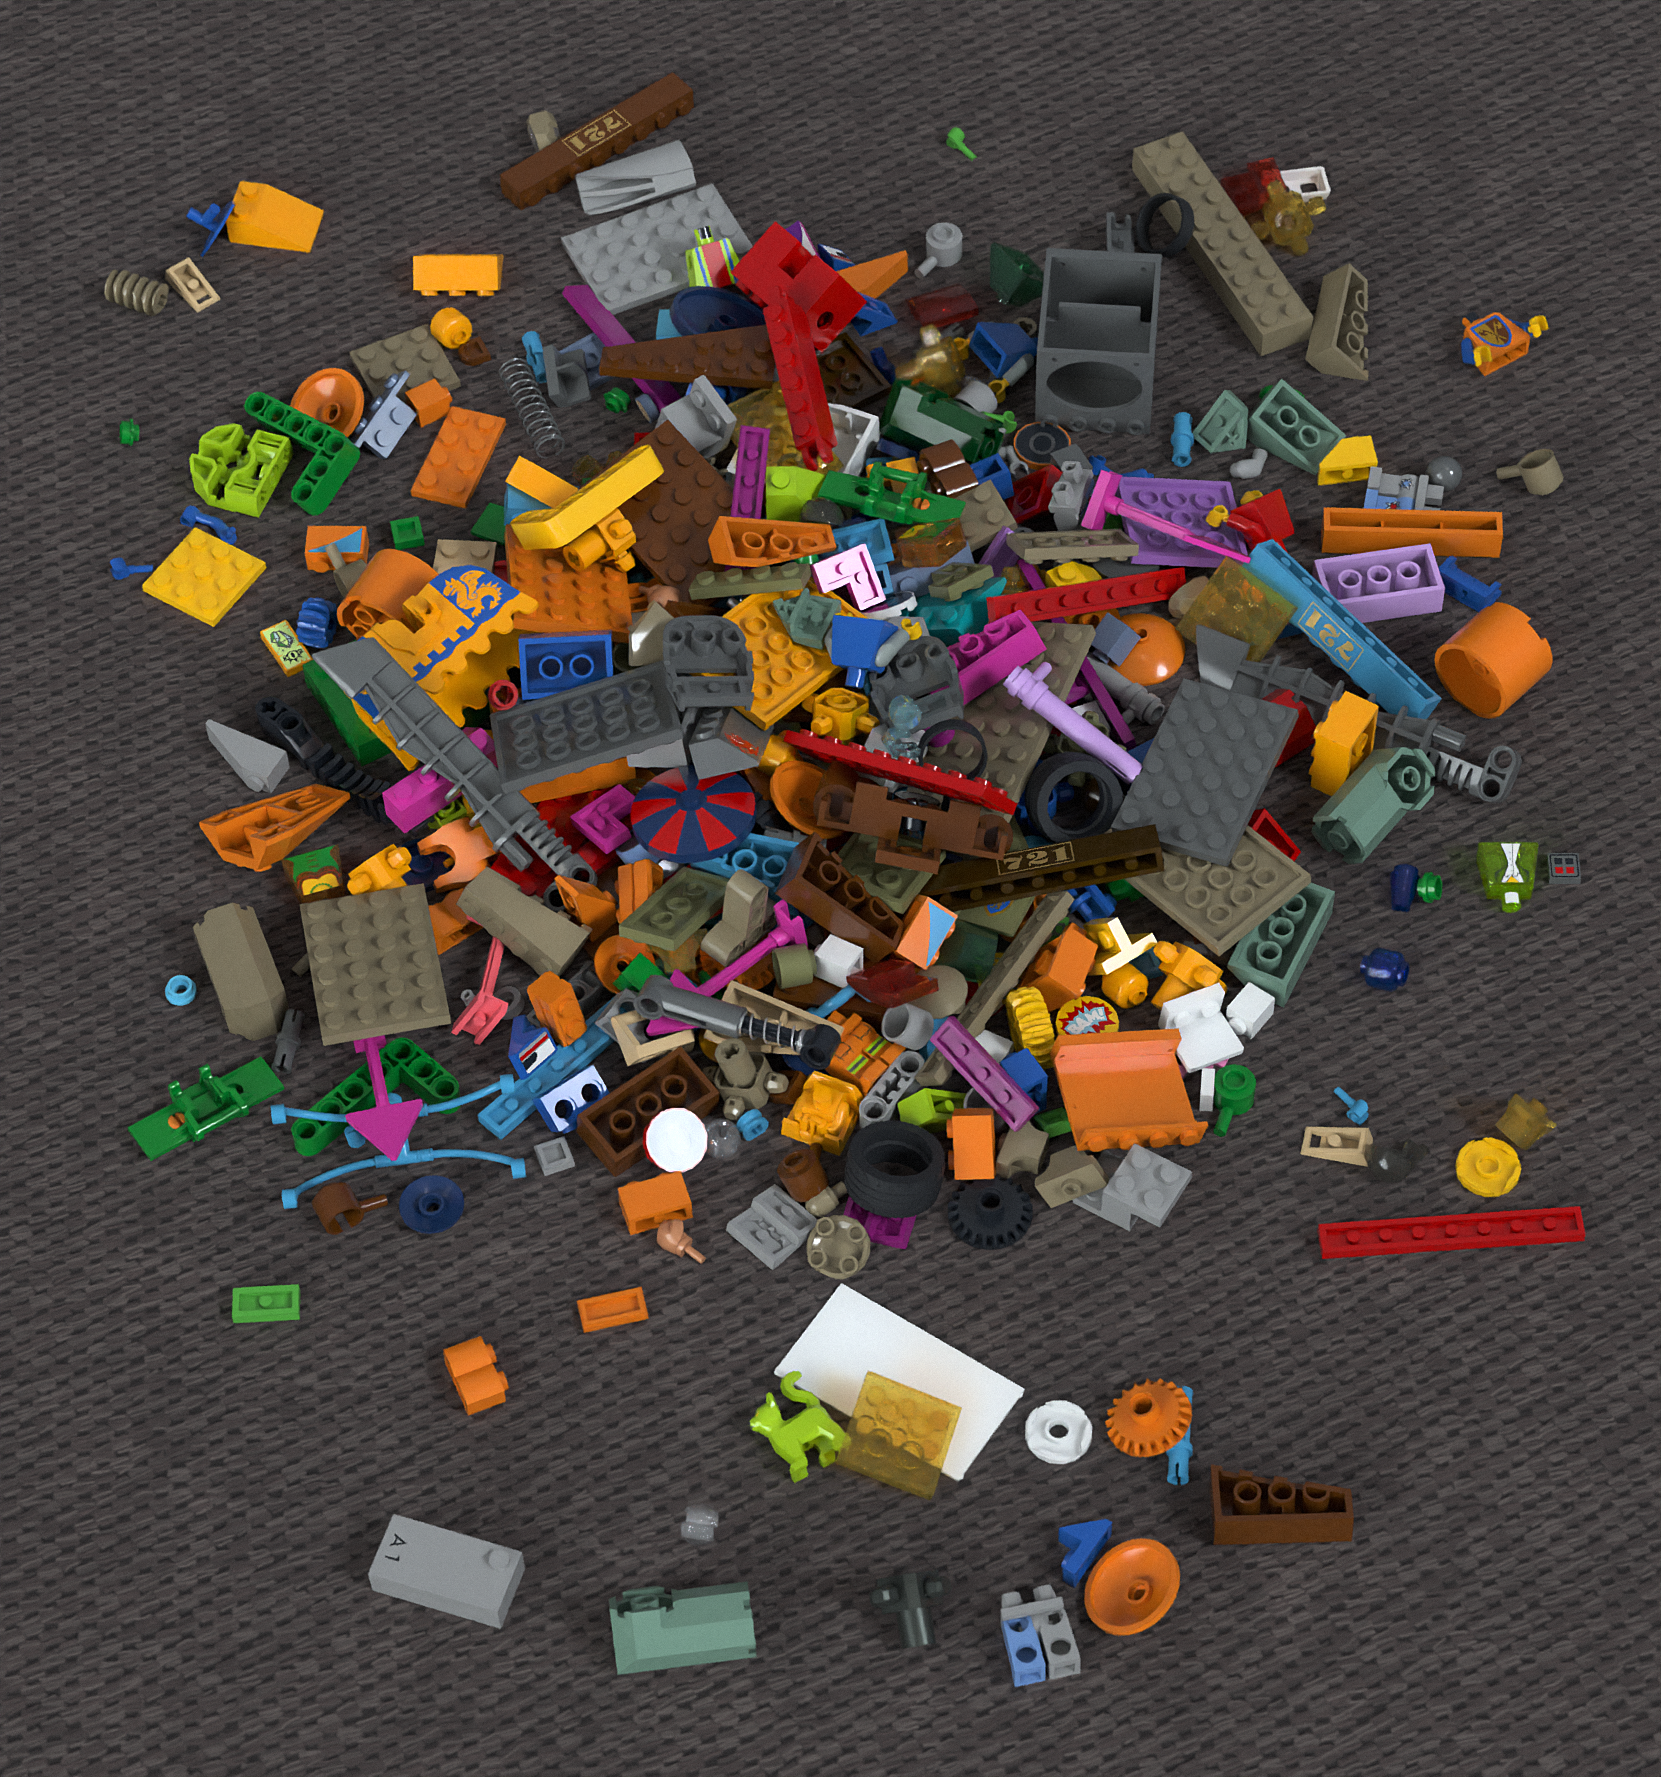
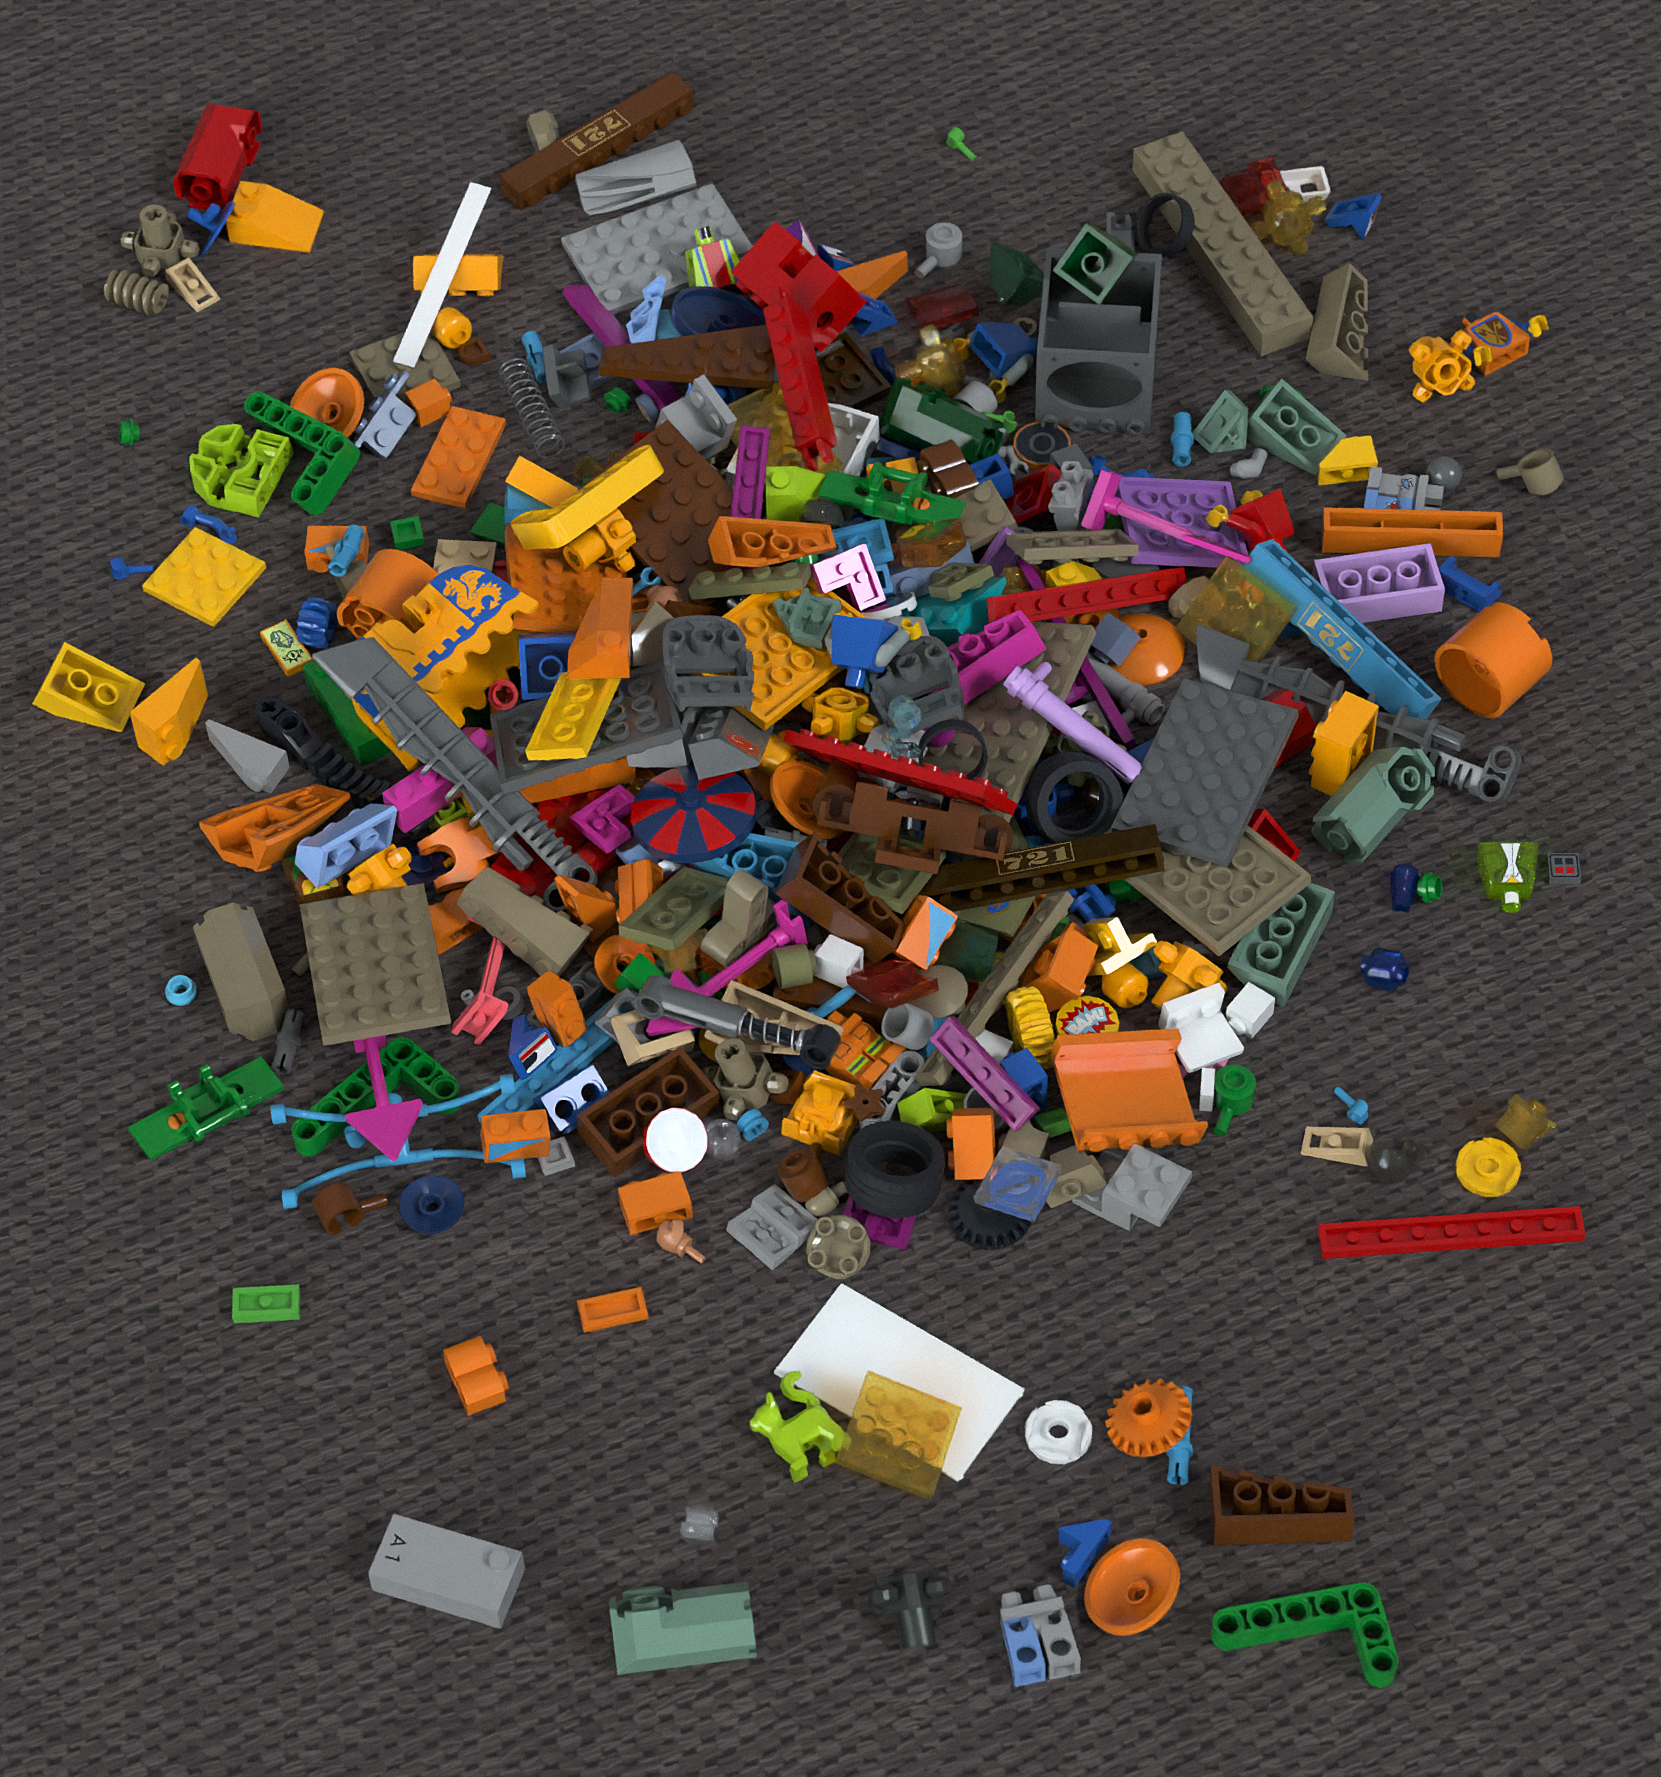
(88, 690): none -> yellow slope
(158, 240): none -> dark tan piece
(170, 714): none -> light orange slope
(217, 155): none -> red brick
(346, 550): none -> dark azure pin
(346, 843): none -> light blue slope
(442, 275): none -> white sticker
(515, 1135): none -> orange brick
(571, 718): none -> yellow plate
(604, 635): none -> orange wedge
(645, 580): none -> dark azure hand
(646, 316): none -> light blue slope
(869, 1110): none -> reddish brown plate
(1017, 1184): none -> clear tile
(1095, 262): none -> dark green slope
(1315, 1621): none -> green beam
(1355, 211): none -> blue slope
(1441, 365): none -> light orange piece

